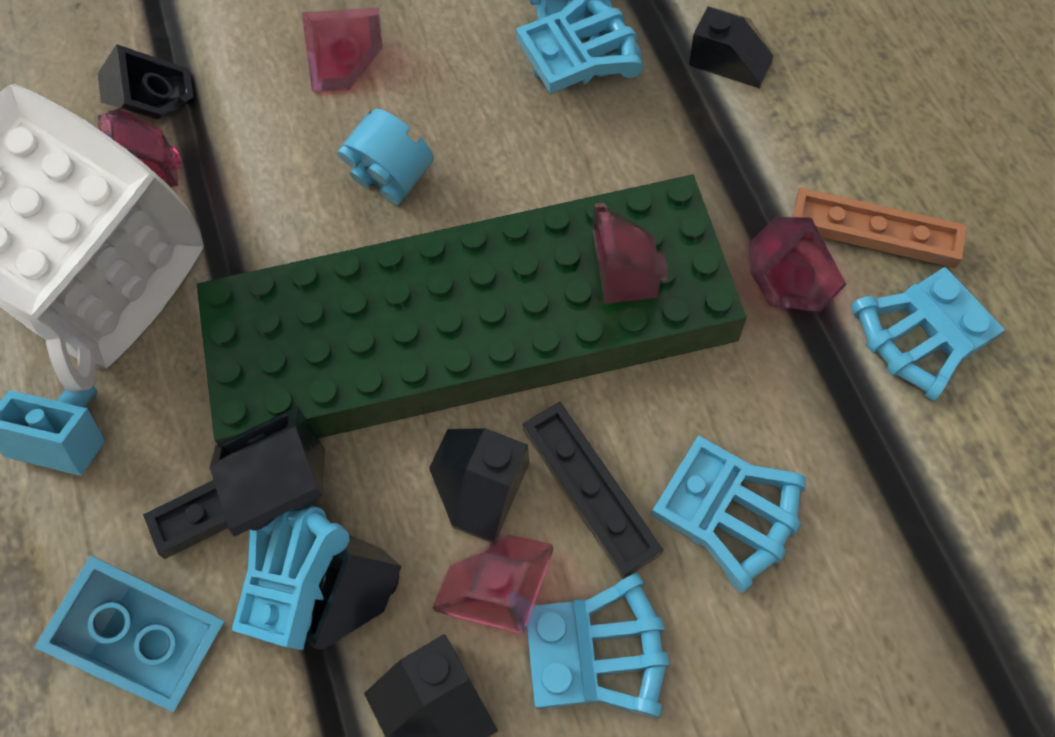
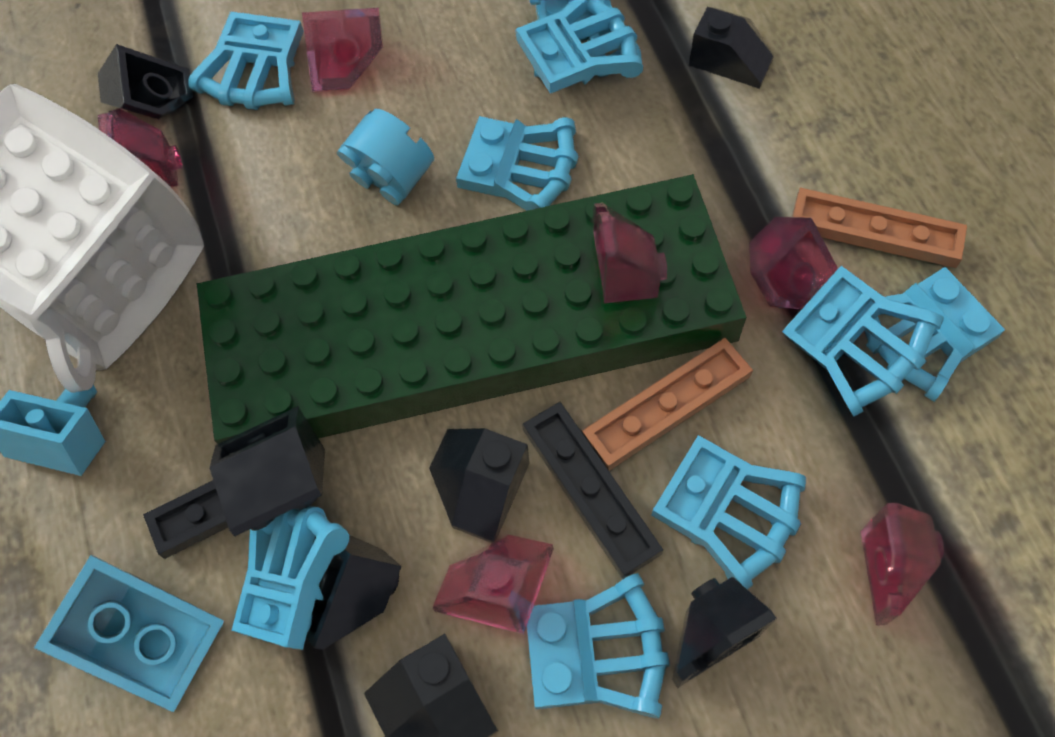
(252, 40): none -> medium azure plate
(498, 147): none -> medium azure plate
(667, 403): none -> nougat plate
(718, 625): none -> black slope
(840, 315): none -> medium azure plate
(899, 557): none -> clear pink slope

